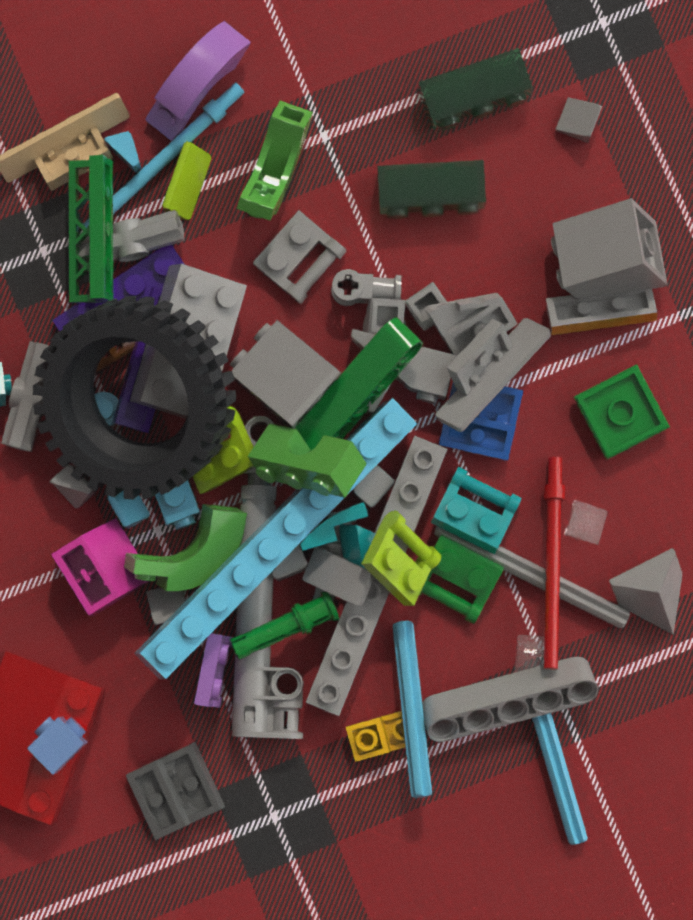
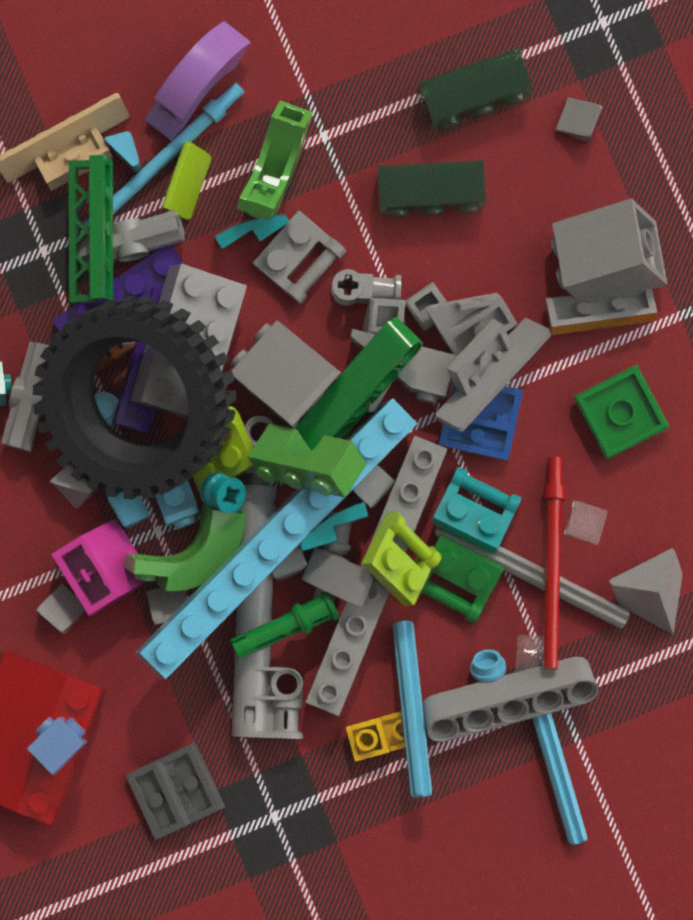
(61, 609): none -> light grey slope
(212, 671): medium lavender plate -> none
(215, 495): none -> teal wheel
(260, 226): none -> teal slope
(355, 542): teal slope -> none
(488, 666): none -> medium azure plate

